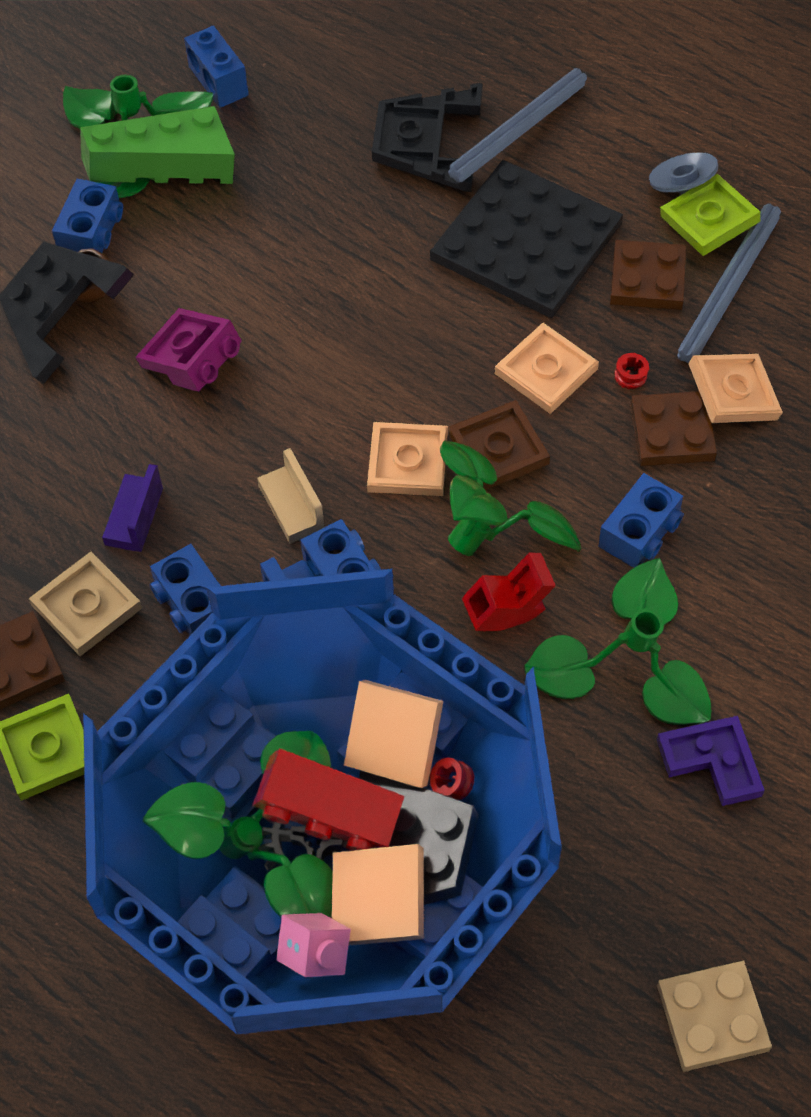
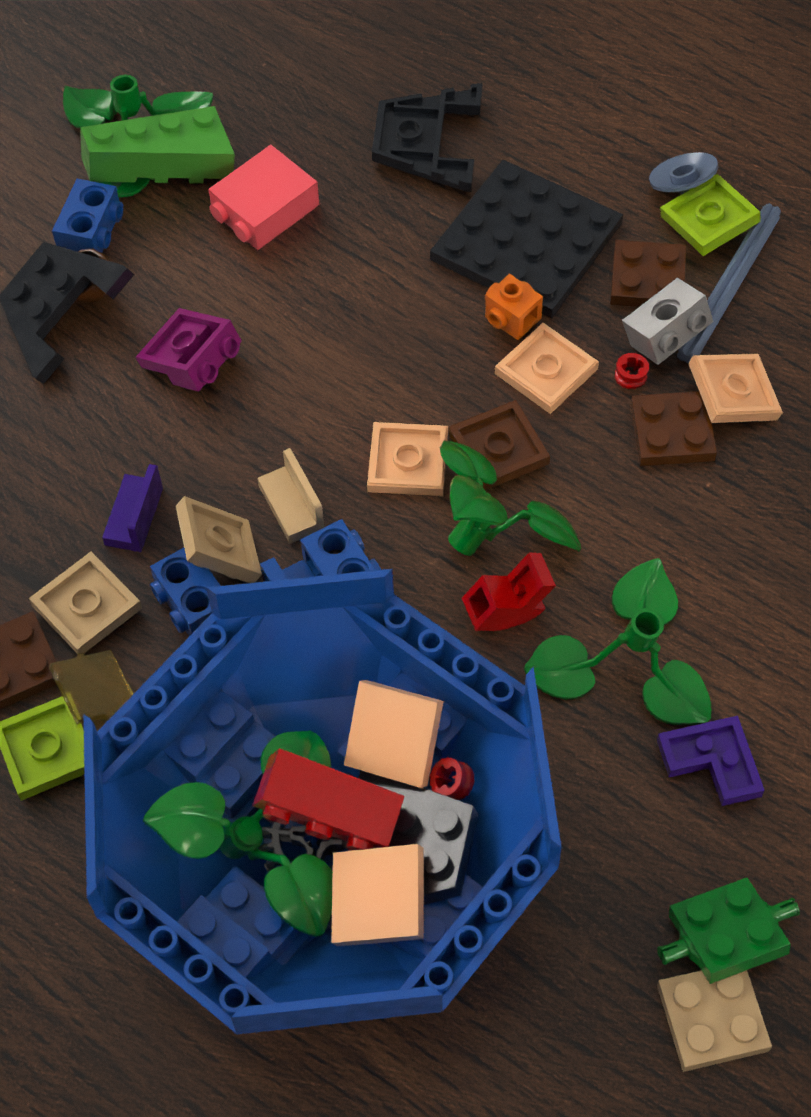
(91, 685): none -> clear yellow piece
(216, 66): blue brick -> none
(218, 540): none -> tan plate
(263, 197): none -> coral brick
(313, 944): bright pink brick -> none
(513, 306): none -> orange brick
(517, 125): sand blue axle -> none
(635, 518): blue brick -> none
(667, 320): none -> light grey brick
(728, 930): none -> green plate

